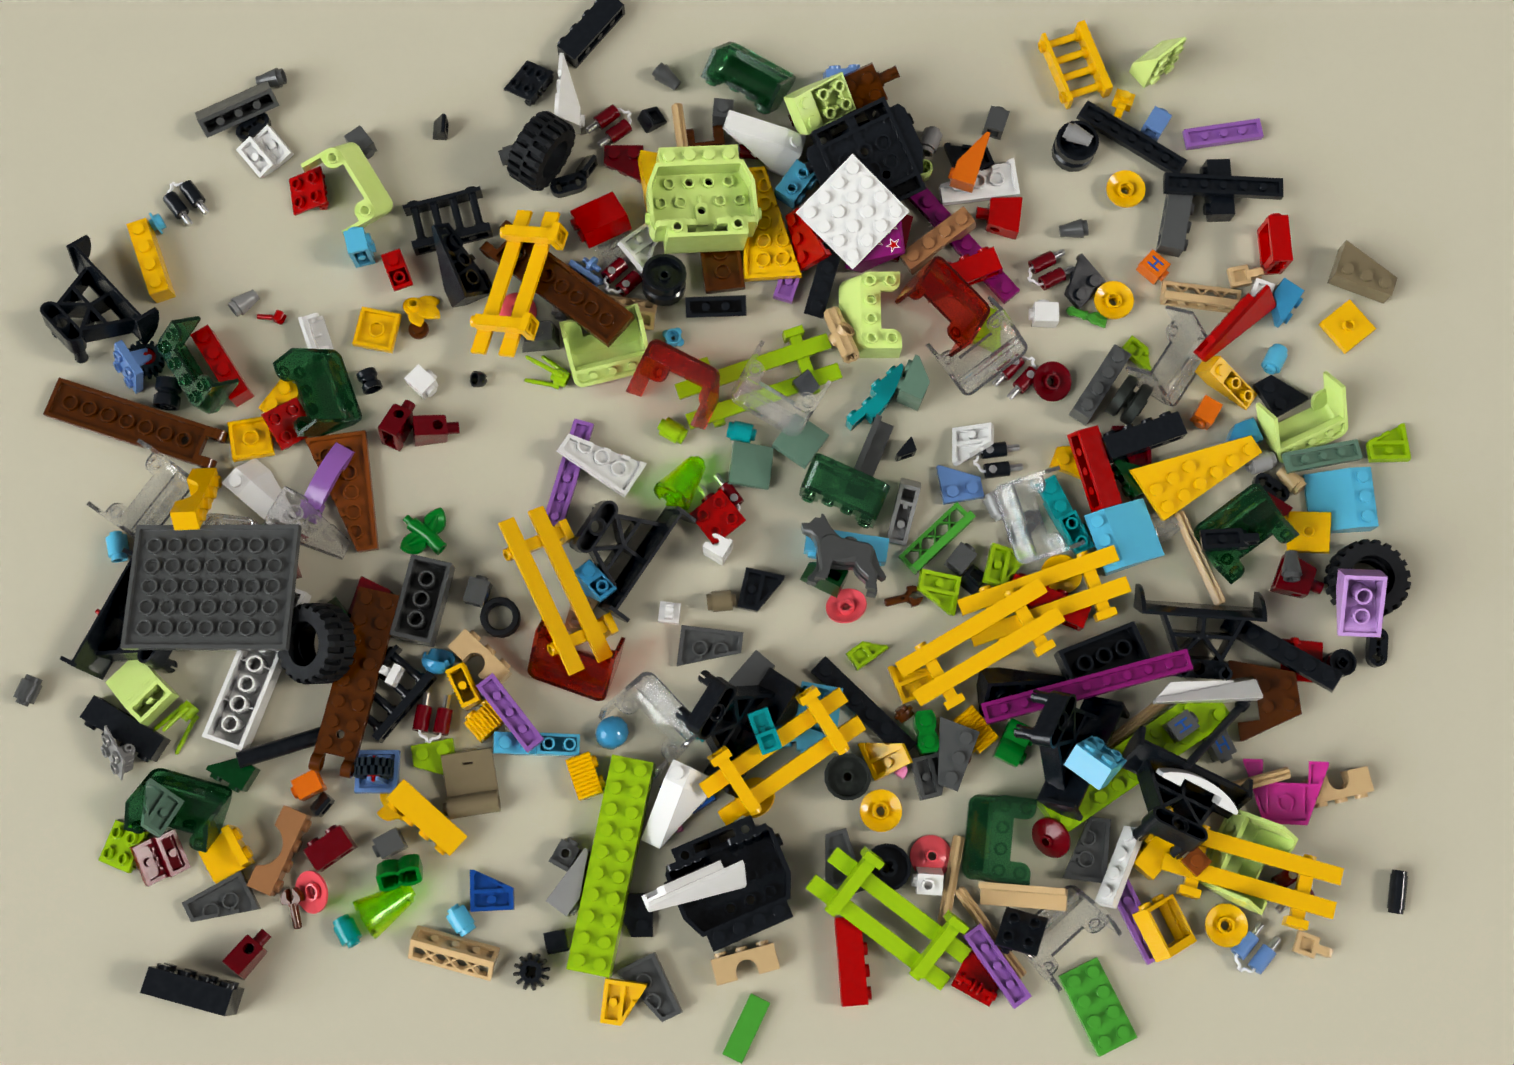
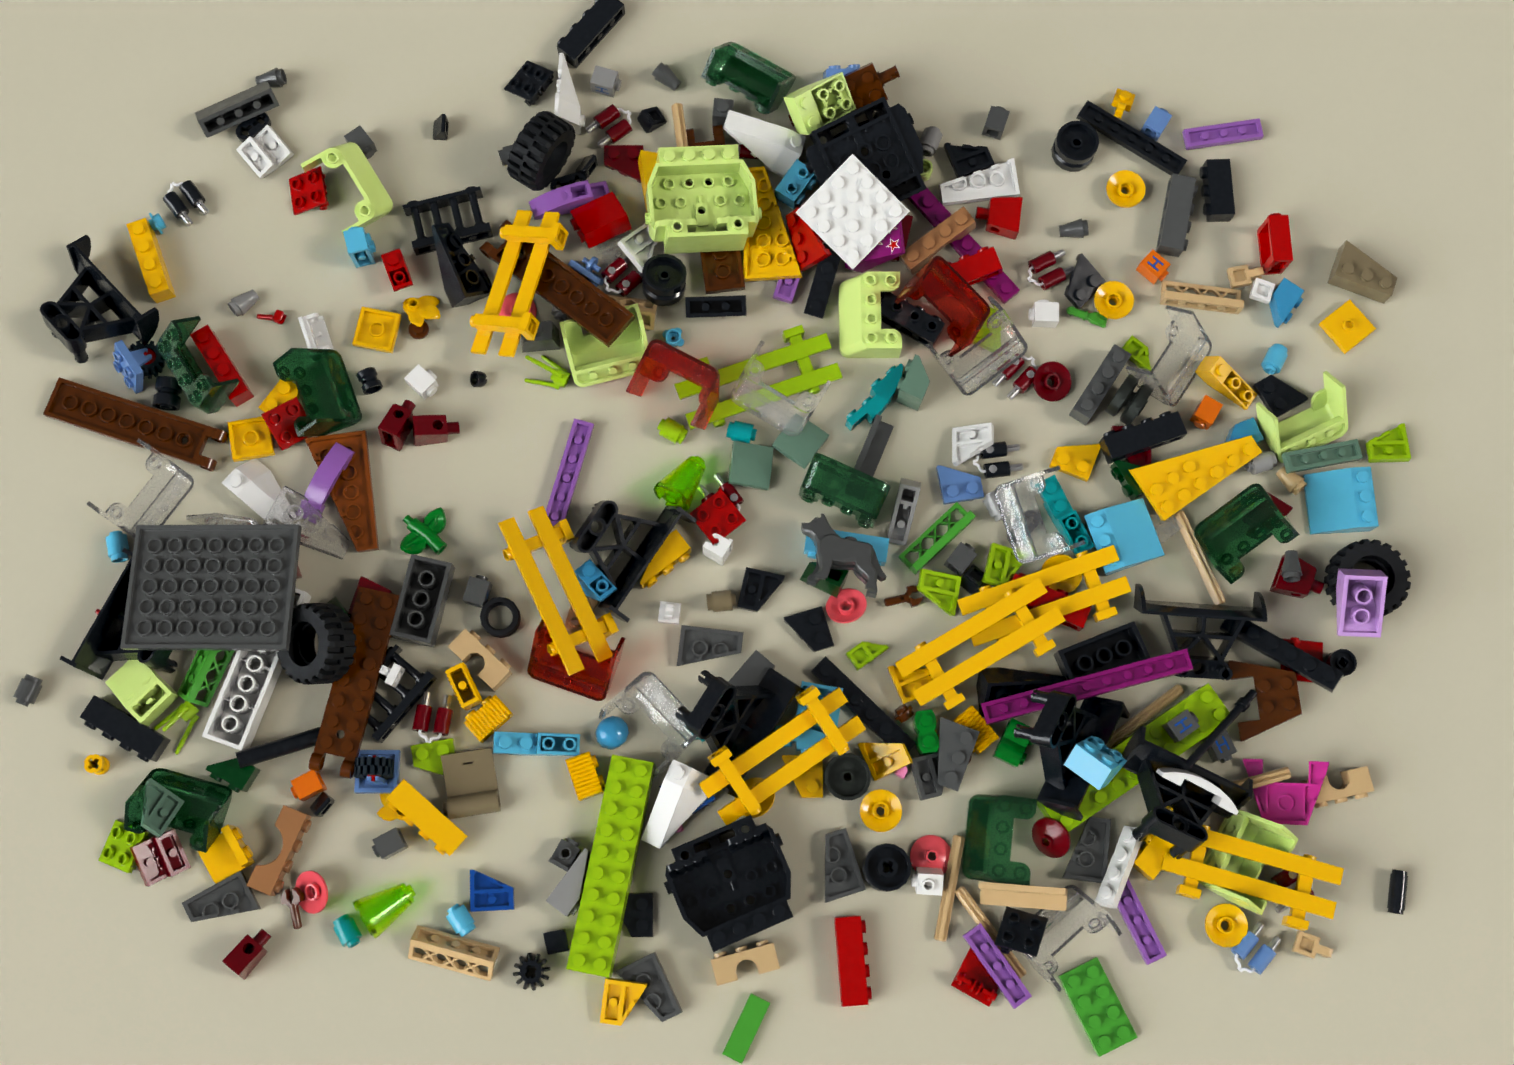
(90, 766): none -> yellow bush
(120, 757): light grey hinge -> none
(191, 990): black brick -> none
(192, 511): yellow arch -> none
(203, 663): none -> bright green fence
(329, 848): dark red brick -> none
(401, 872): green brick -> none
(438, 661): dark azure hair -> none
(510, 713): medium lavender plate -> none
(567, 198): none -> medium lavender slope
(605, 81): none -> light grey brick
(608, 467): white wing -> none
(670, 553): none -> yellow slope
(697, 885): white wedge -> none
(764, 730): teal slope -> none
(805, 383): black slope -> none
(810, 782): none -> yellow wing
(811, 628): none -> black wing
(841, 334): tan piece -> none
(860, 874): lime fence -> none
(907, 450): black slope -> none
(910, 319): none -> black brick
(968, 166): orange slope -> none
(1077, 134): light grey cone -> none
(1088, 51): yellow fence -> none
(1094, 468): red brick -> none
(1157, 61): yellowish green slope -> none
(1175, 920): yellow window -> none
(1196, 861): dark orange plate -> none
(1209, 692): white wedge -> none
(1223, 186): black plate -> none
(1227, 539): black hinge -> none
(1237, 321): red wedge -> none
(1272, 484): black beam -> none
(1313, 531): yellow plate -> none
(1381, 647): black beam -> none

